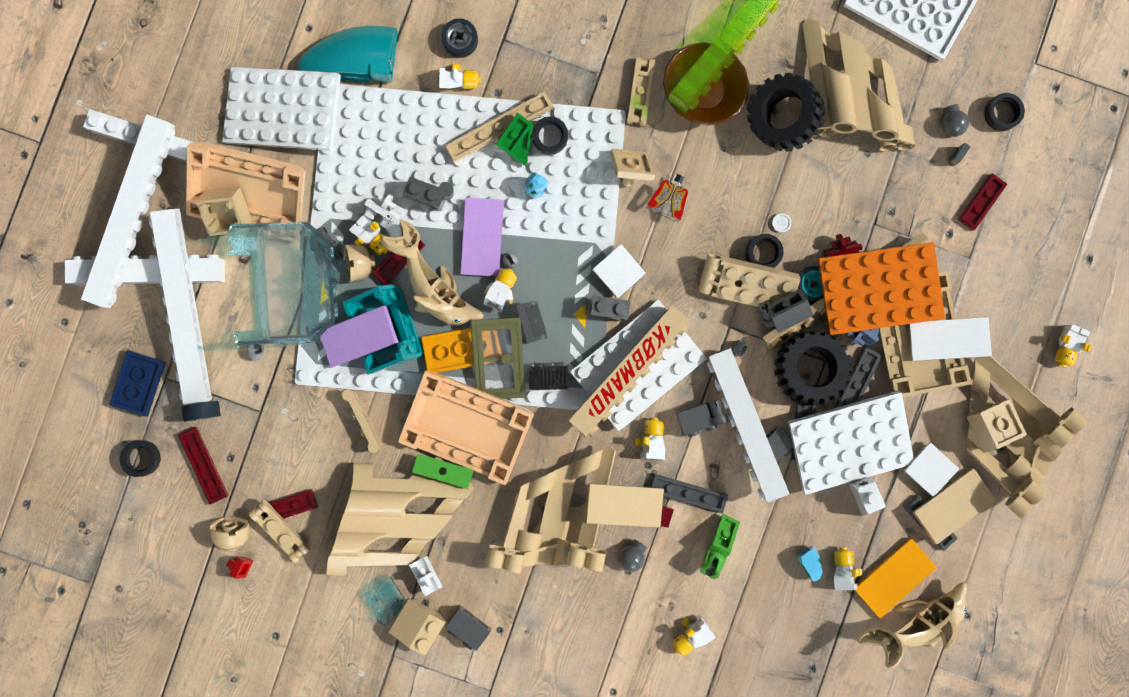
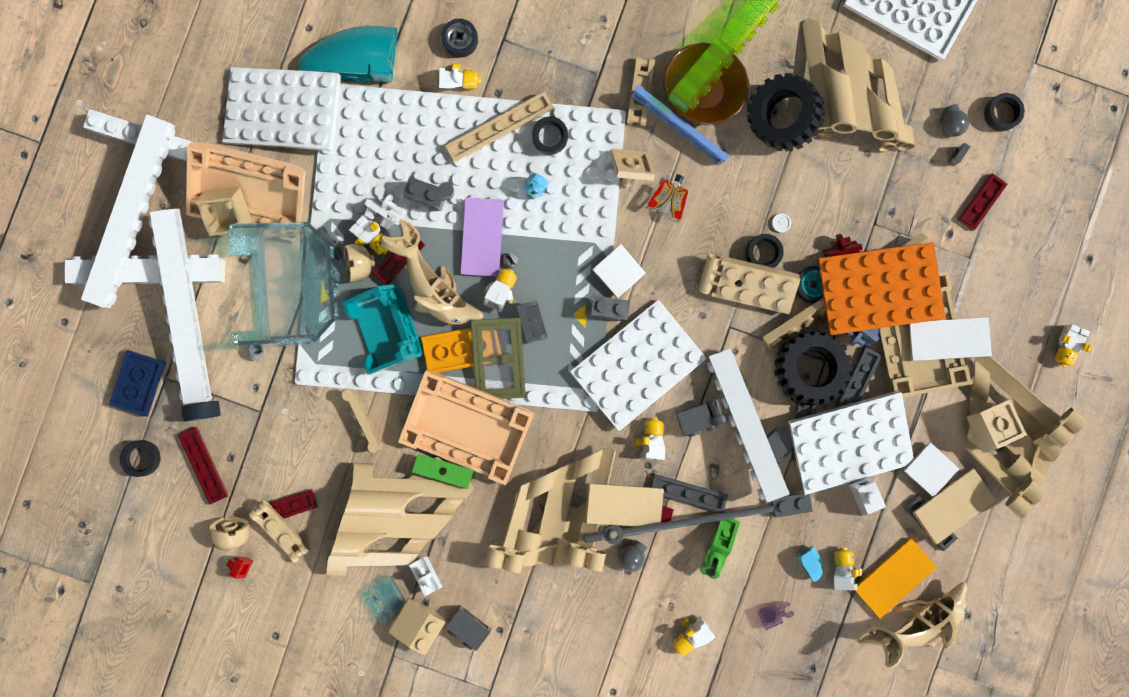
(359, 336): lavender tile -> none
(516, 138): green wing -> none
(548, 377): clear smoke brick -> none
(633, 366): tan brick -> none
(679, 125): none -> medium blue tile
(740, 348): dark grey hinge -> none
(771, 615): none -> clear purple plate
(781, 507): none -> dark grey bar
(788, 311): dark grey hinge -> none

